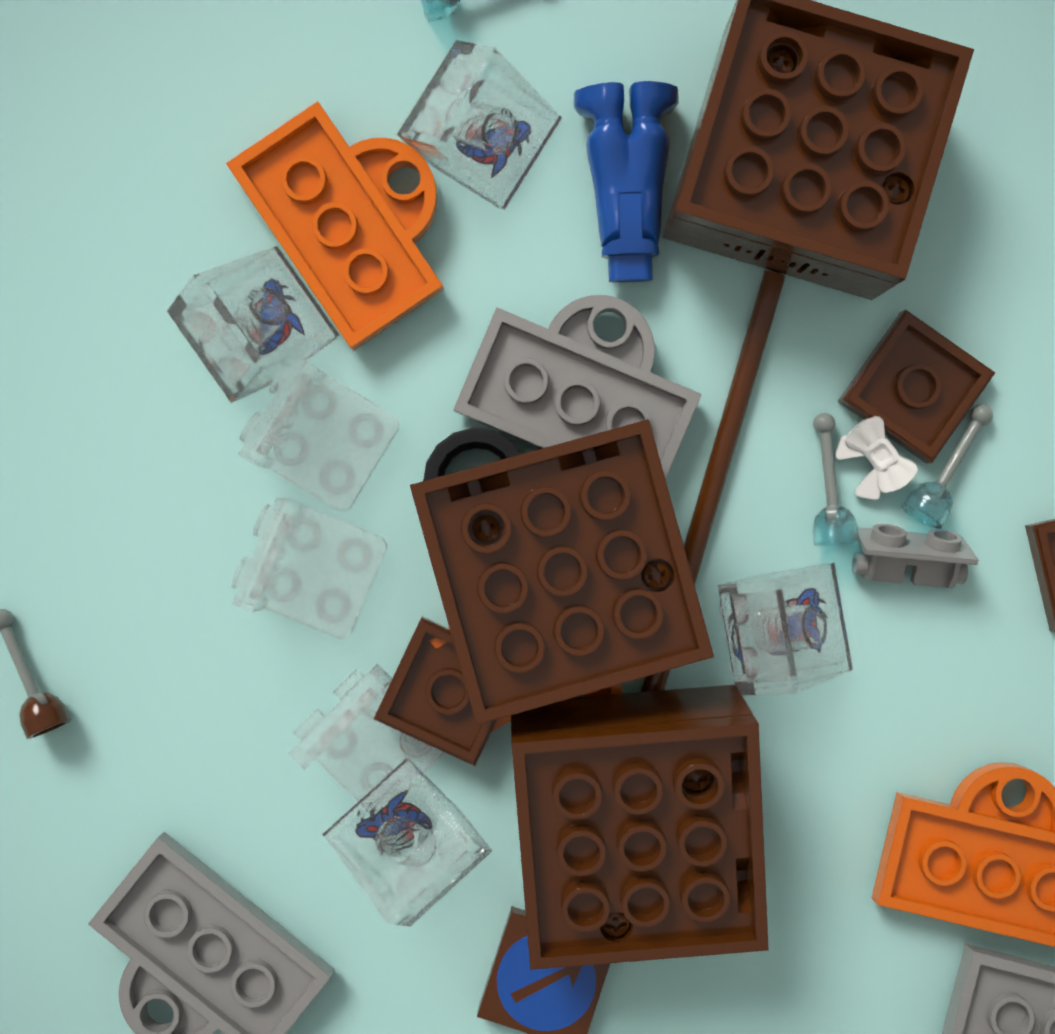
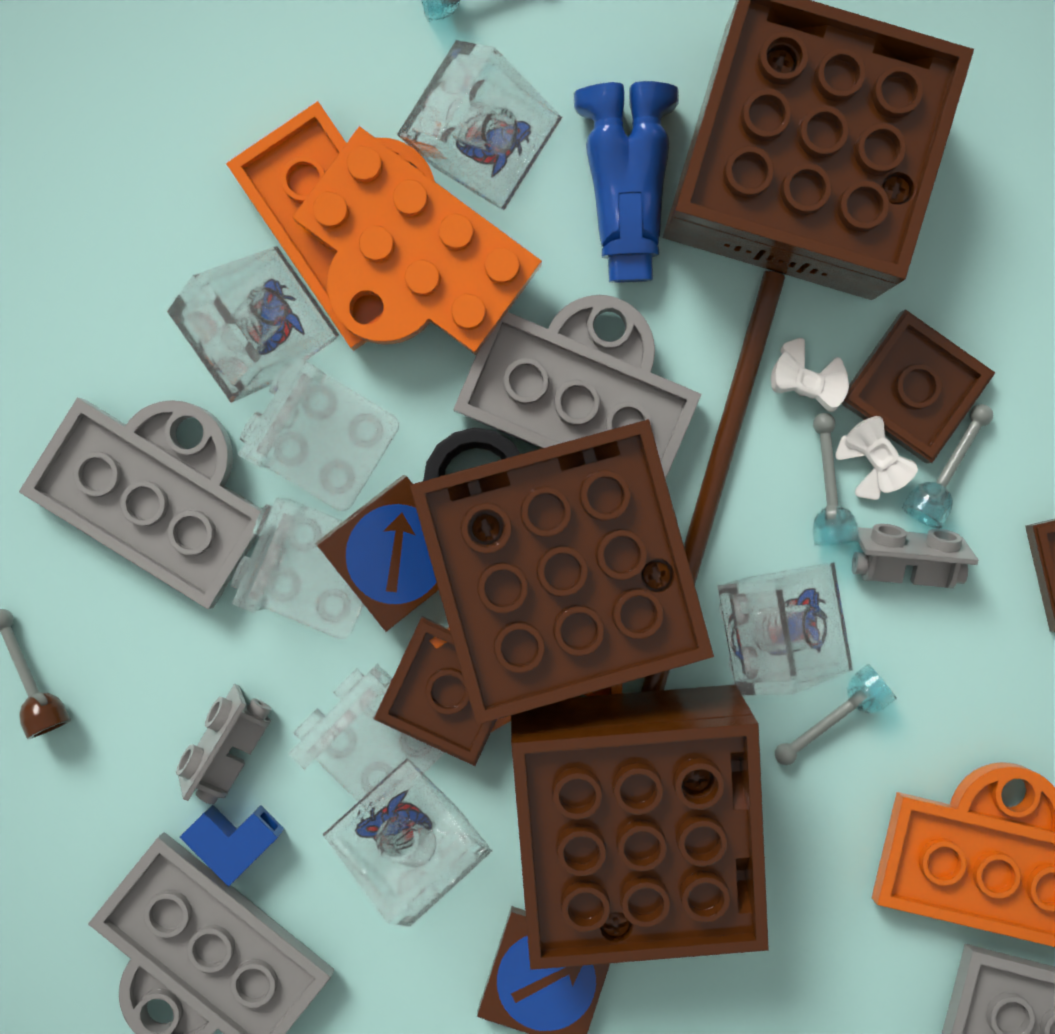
(149, 493): none -> light grey plate
(209, 763): none -> light grey hinge
(227, 848): none -> blue piece
(384, 555): none -> tile
(410, 248): none -> orange plate
(790, 375): none -> white piece
(865, 693): none -> hinge

